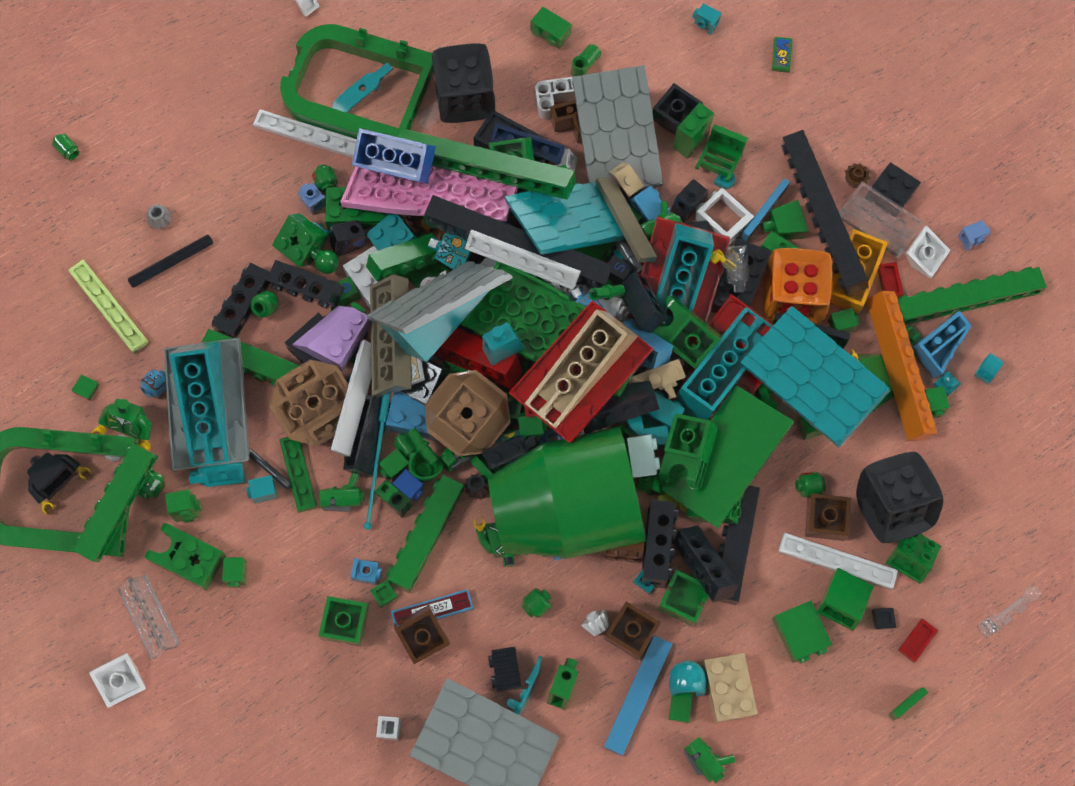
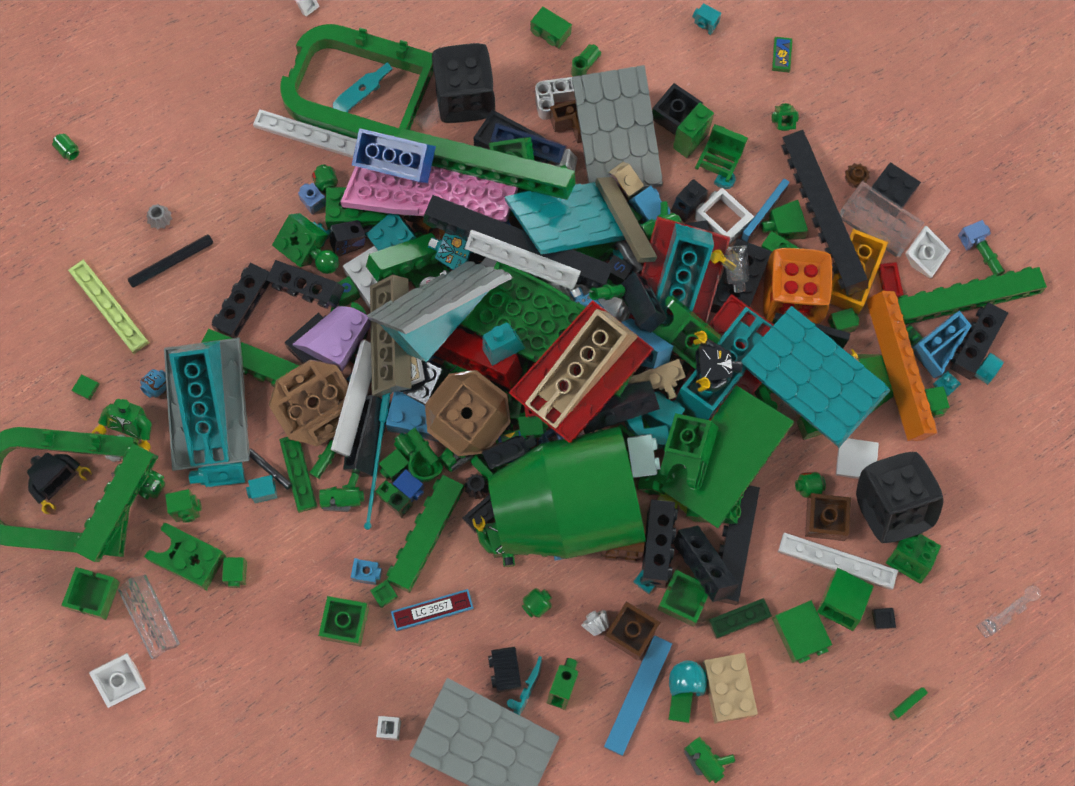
(89, 594): none -> green piece
(264, 304): green head -> none
(323, 461): none -> green pin
(421, 634): reddish brown brick -> none
(482, 509): none -> black plate
(713, 364): none -> black torso
(739, 618): none -> dark green plate
(790, 117): none -> green brick
(855, 456): none -> white tile
(918, 640): red tile -> none
(990, 258): none -> green pin
(994, 318): none -> black brick

